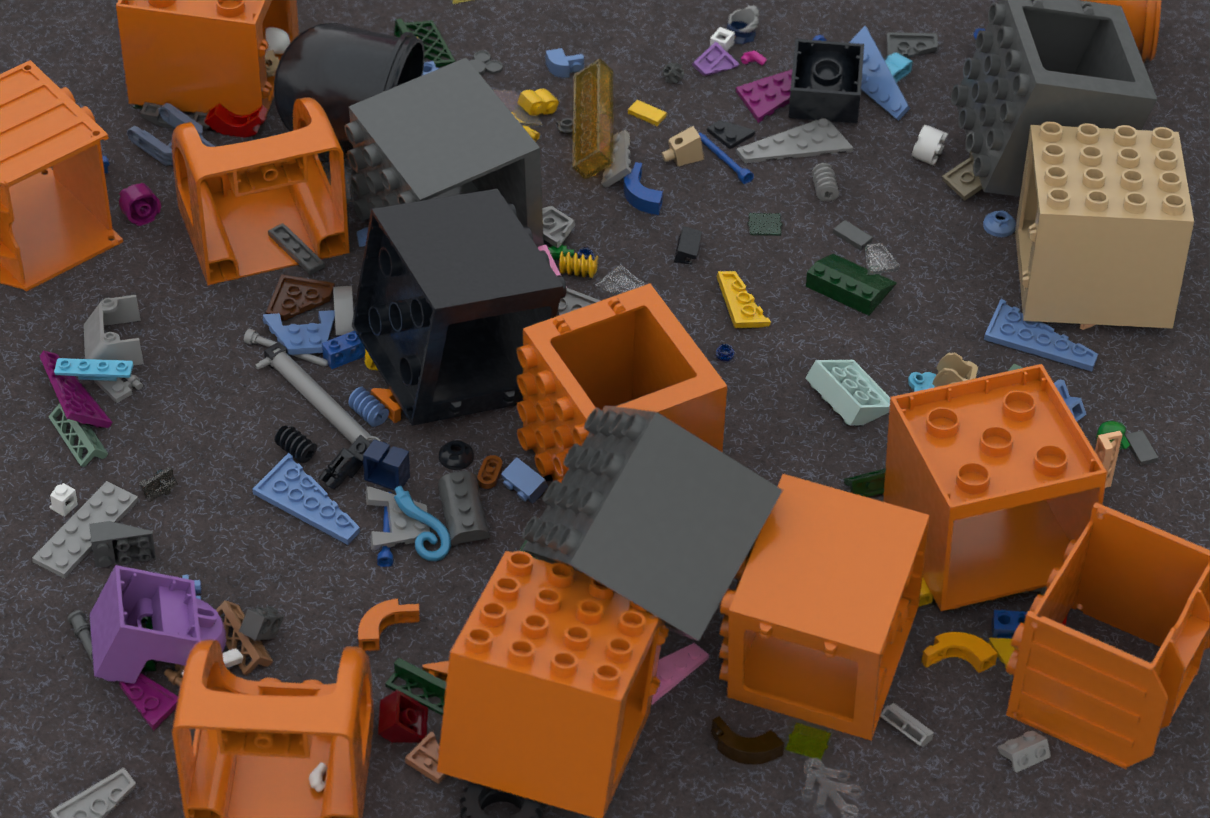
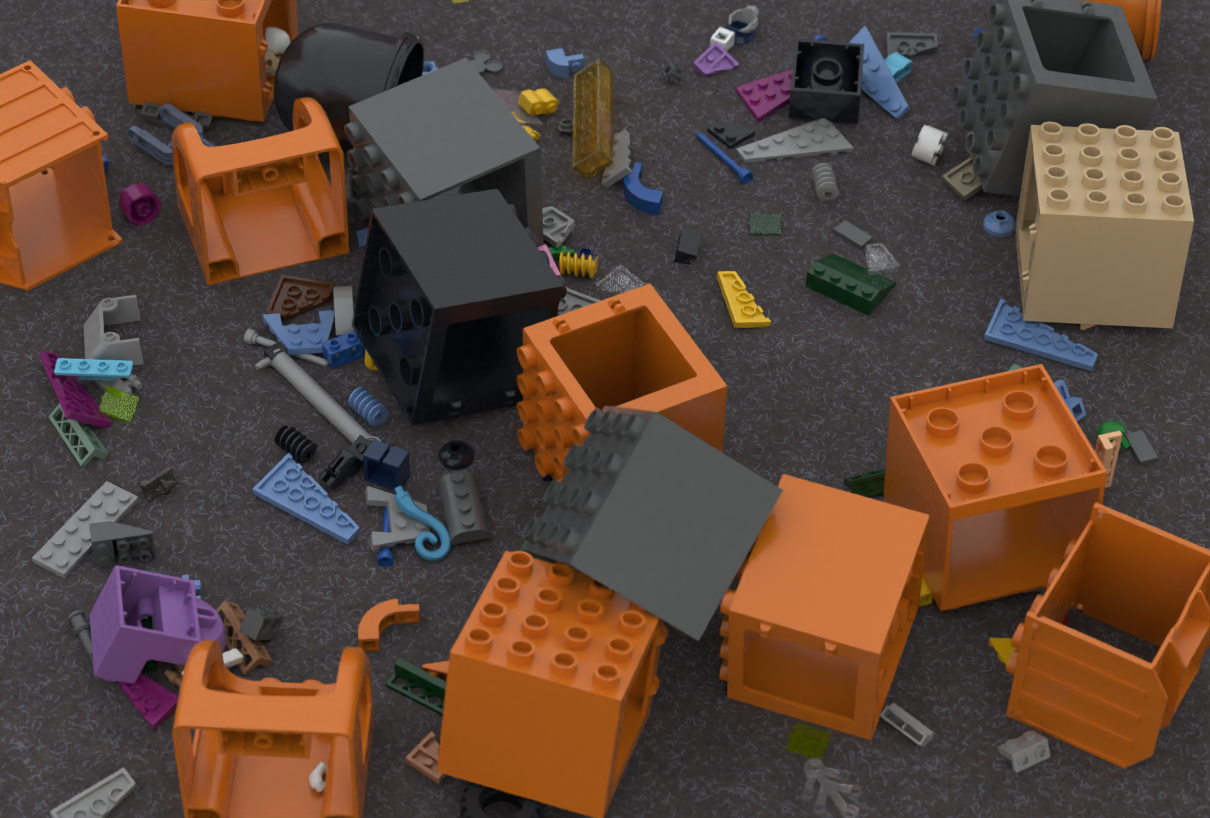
(62, 494): white brick -> none
(118, 404): none -> clear neon green piece
(235, 125): red arch -> none
(296, 249): dark grey tile -> none
(387, 398): orange slope -> none
(401, 27): dark green fence -> none
(402, 719): dark red slope -> none
(489, 473): dark orange plate -> none
(524, 481): medium blue brick -> none
(647, 112): yellow tile -> none
(678, 666): bright pink wing -> none
(684, 148): tan torso -> none
(725, 352): clear blue plate -> none
(743, 749): dark brown arch -> none
(753, 56): dark pink arm -> none
(849, 390): light aqua slope -> none
(921, 381): medium azure plate -> none
(953, 370): tan piece -> none
(961, 645): light orange arch -> none
(1006, 622): blue brick -> none

